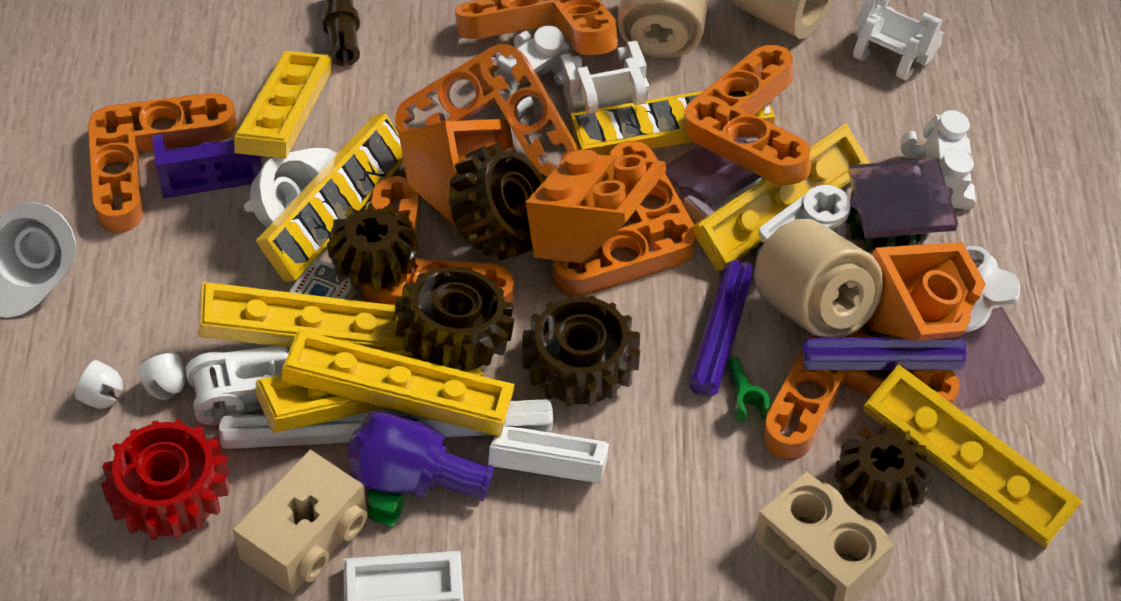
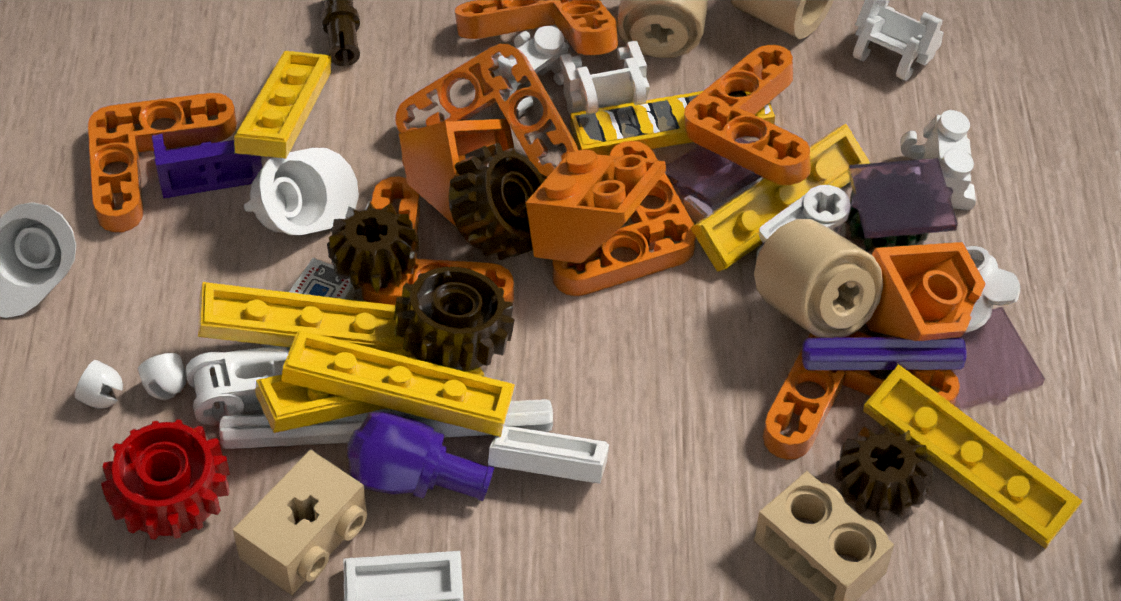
(345, 181): tile -> none
(385, 507): green hand -> none
(576, 375): dark brown gear -> none
(721, 328): dark purple axle -> none
(746, 393): green hand -> none

